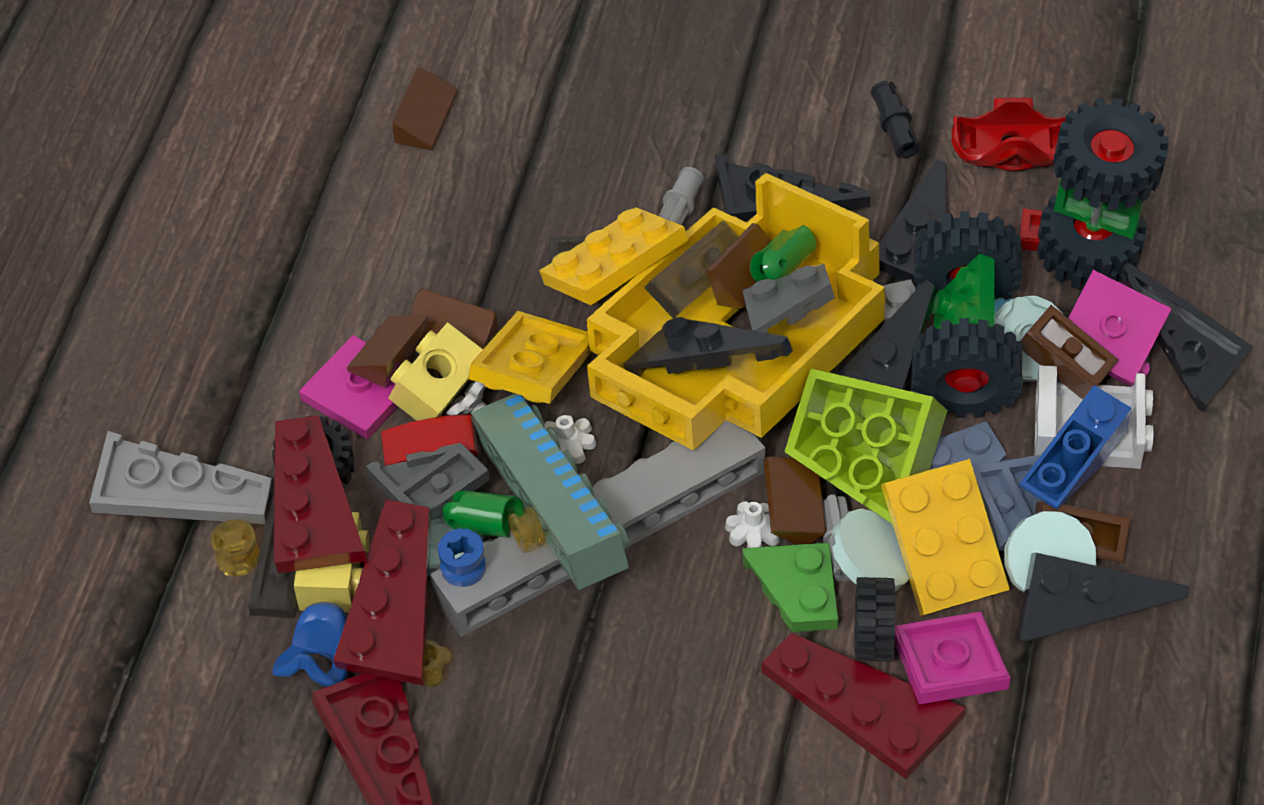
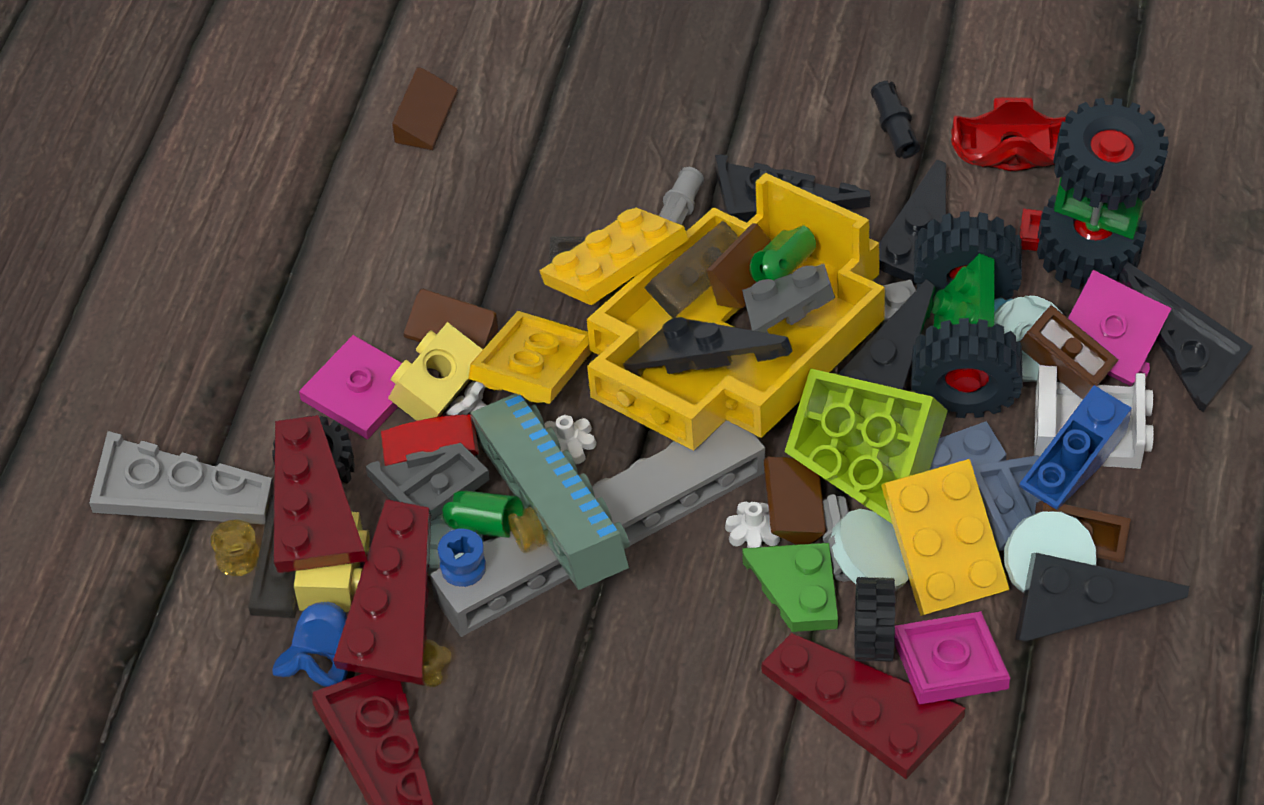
(389, 348): reddish brown slope -> none

